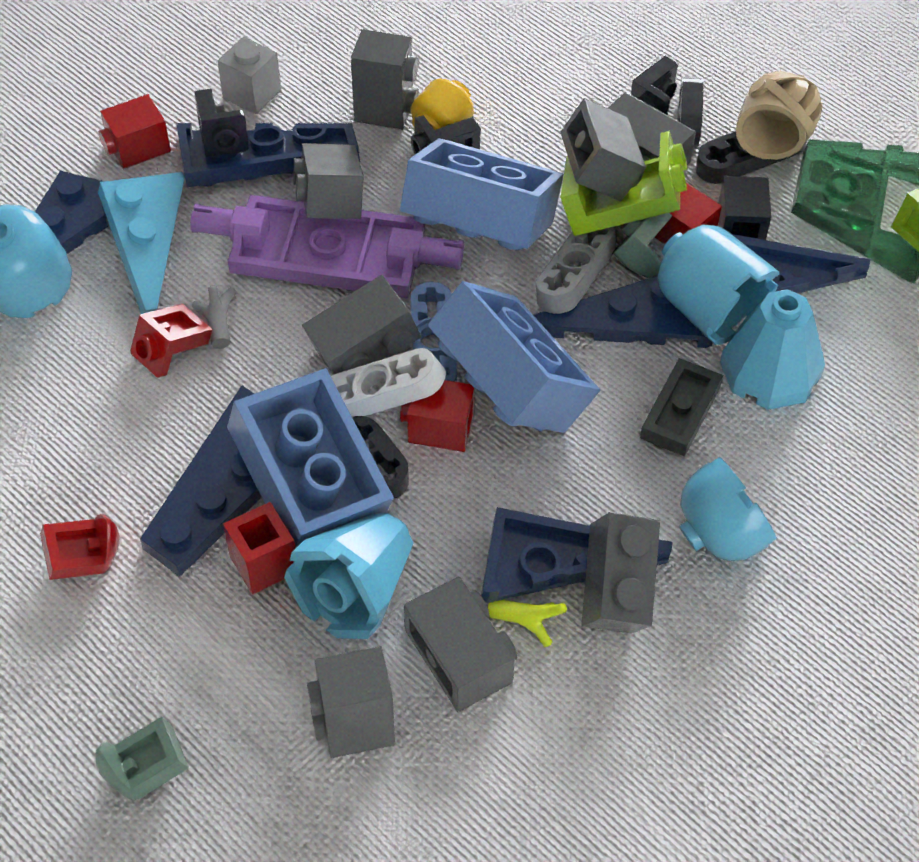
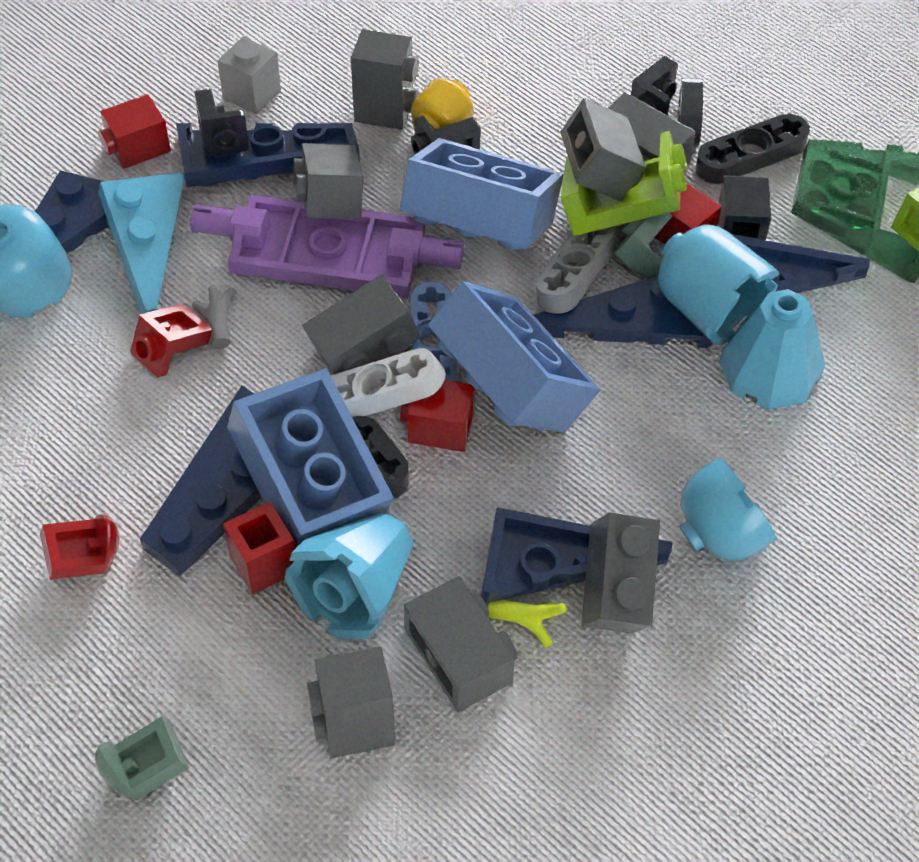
(681, 407): pearl dark grey plate -> none
(778, 115): tan helmet -> none

